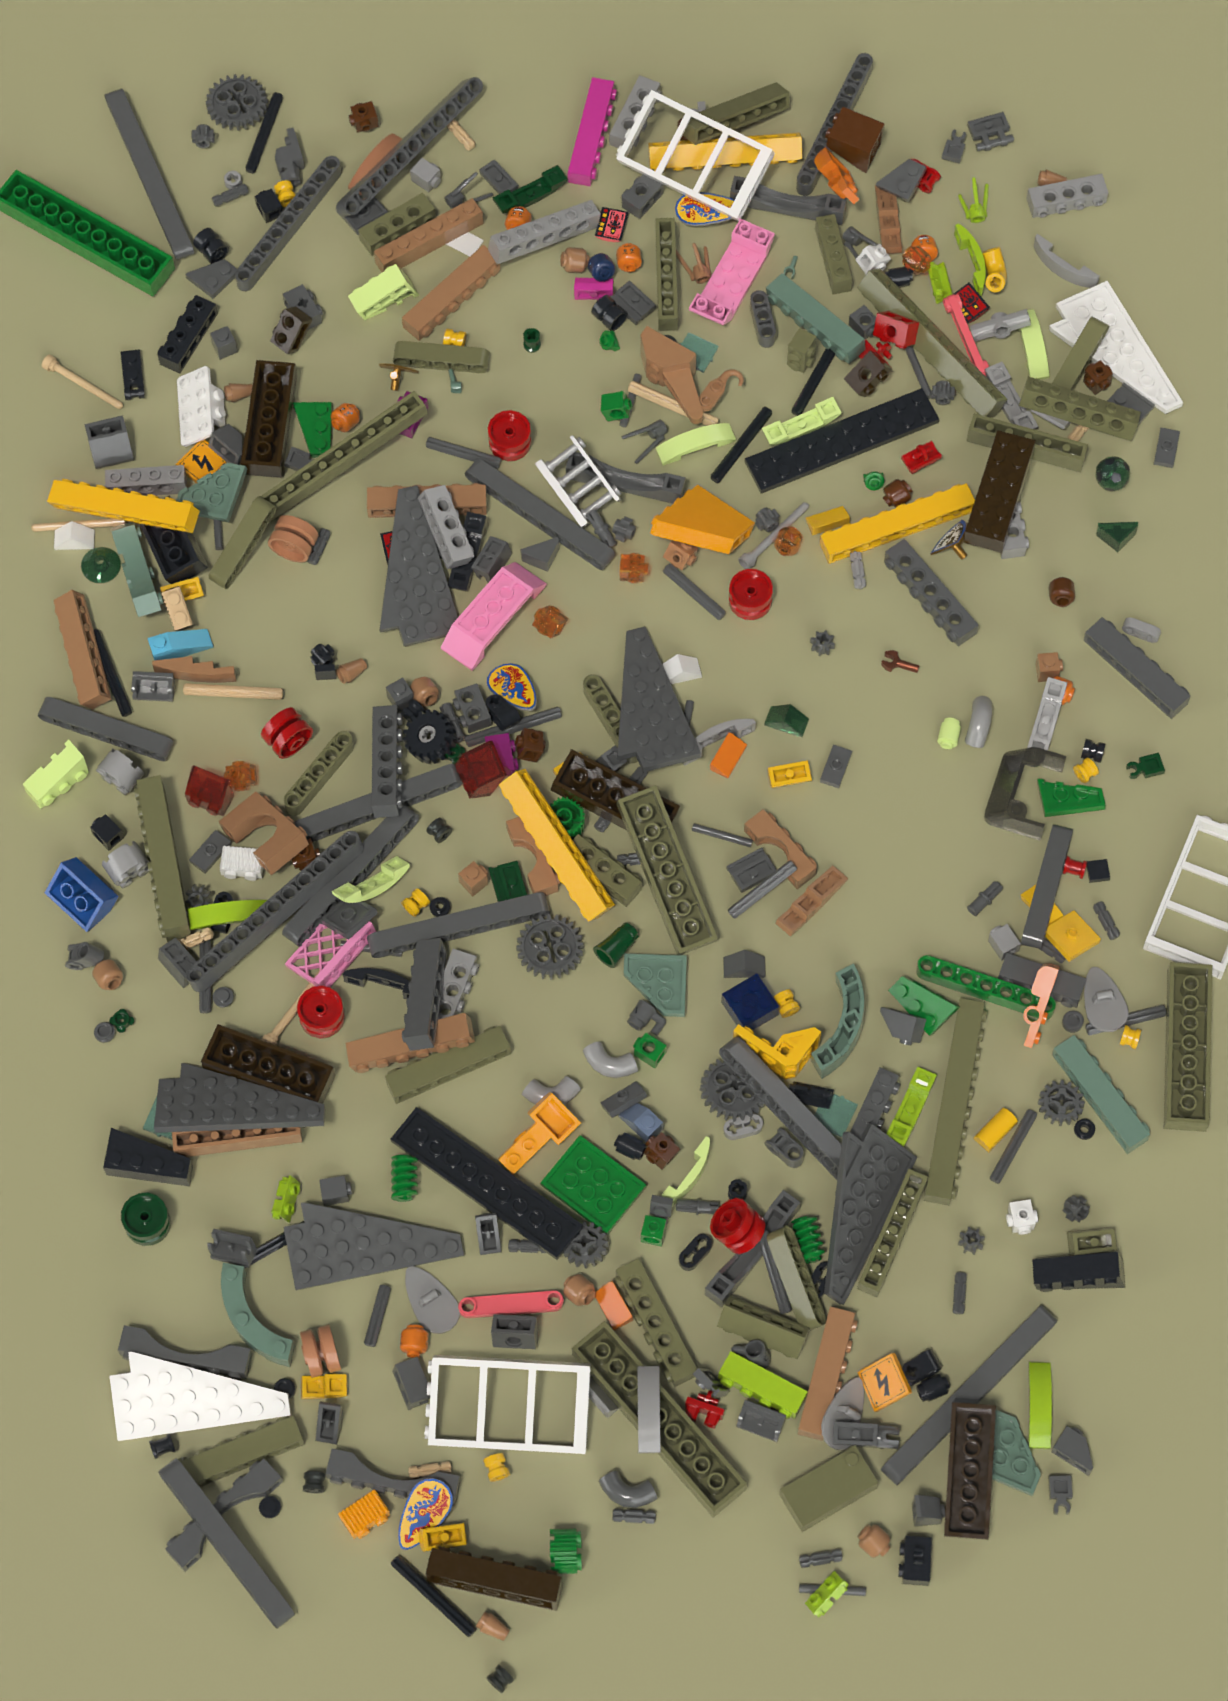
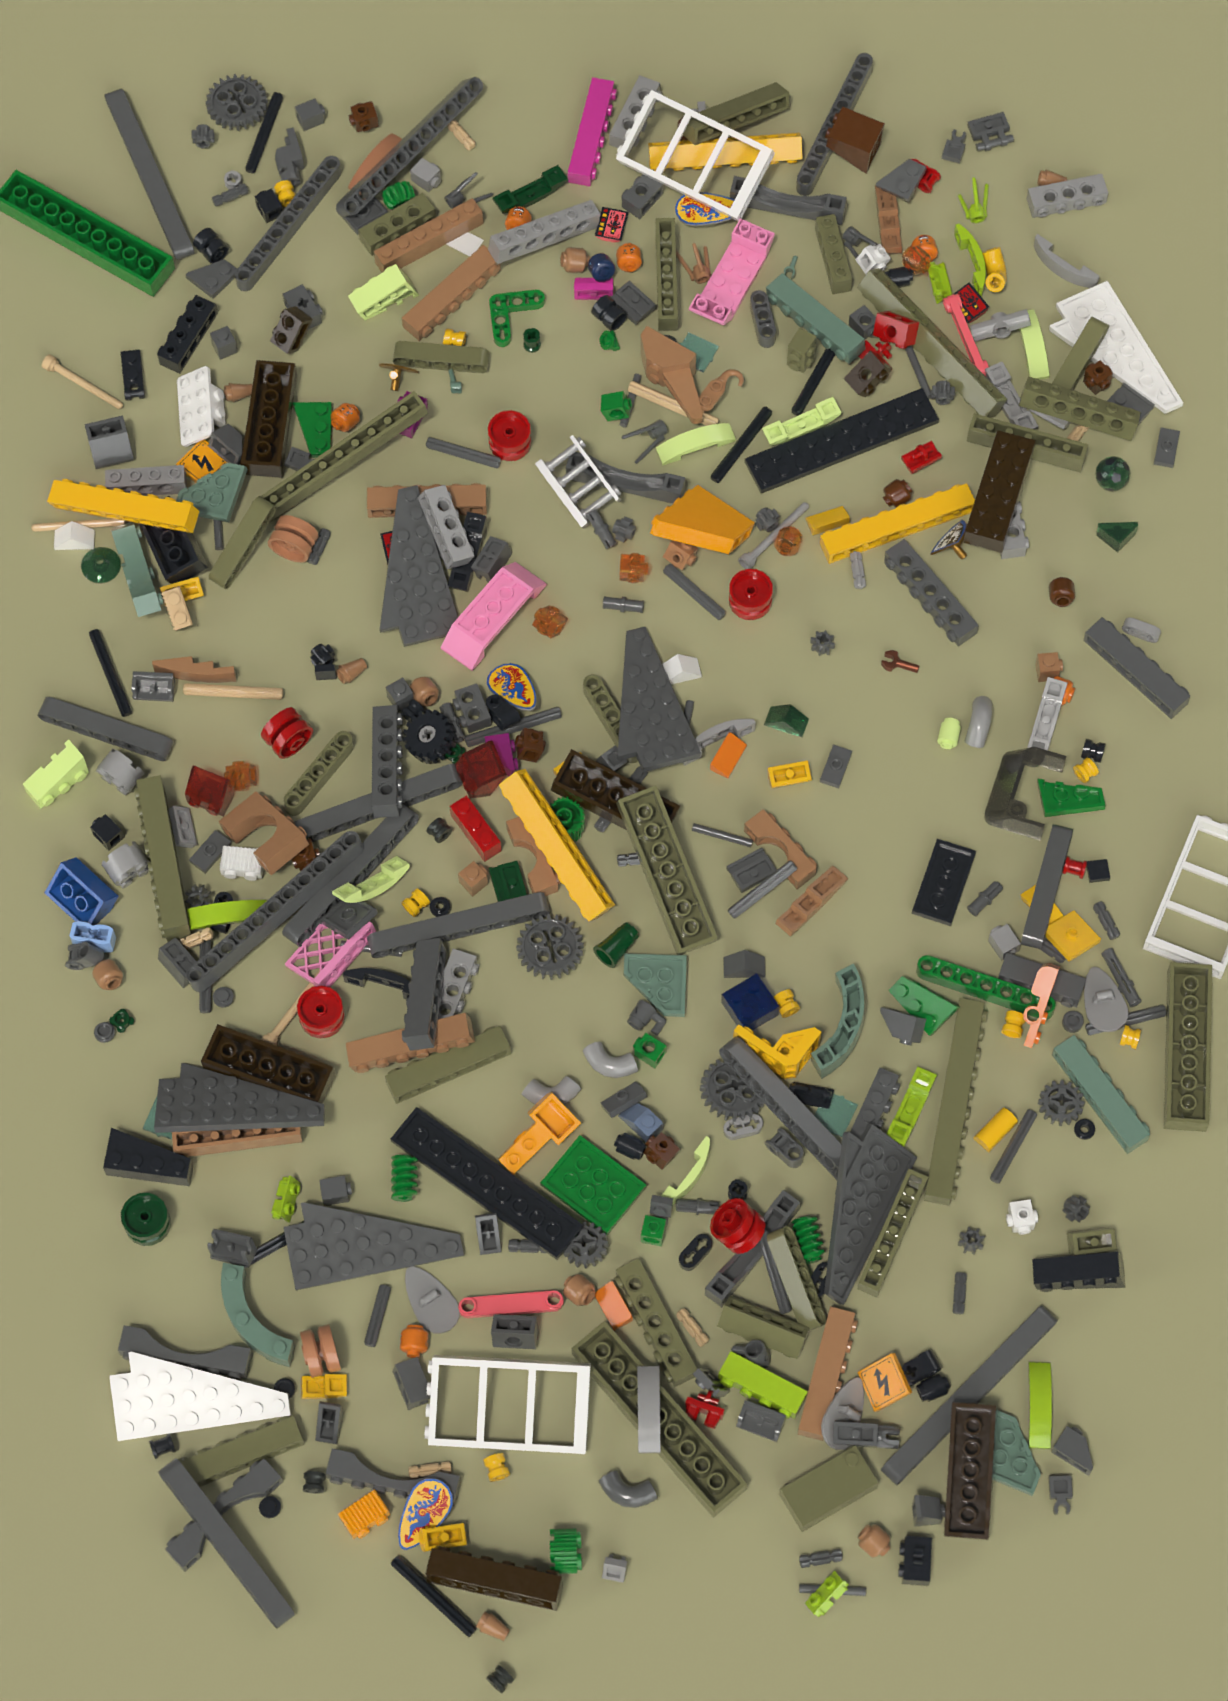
(82, 649): medium nougat brick -> none
(97, 935): none -> light blue brick
(179, 643): medium azure slope -> none
(182, 826): none -> light grey plate
(310, 114): none -> dark grey brick
(397, 194): none -> green gear
(475, 828): none -> red brick
(498, 177): dark grey plate -> none
(503, 310): none -> green beam
(540, 514): dark grey beam -> none
(541, 554): dark grey slope -> none
(601, 1399): light grey slope -> none
(614, 1569): none -> light grey tile
(616, 870): olive brick -> none
(623, 604): none -> dark grey pin
(633, 1516): dark grey axle -> none
(692, 1327): none -> tan axle
(838, 175): orange plate -> none
(873, 480): green plate -> none
(943, 882): none -> black plate
(1013, 1024): none -> yellow wheel
(1132, 997): none -> dark grey pin
(1149, 765): dark green plate -> none

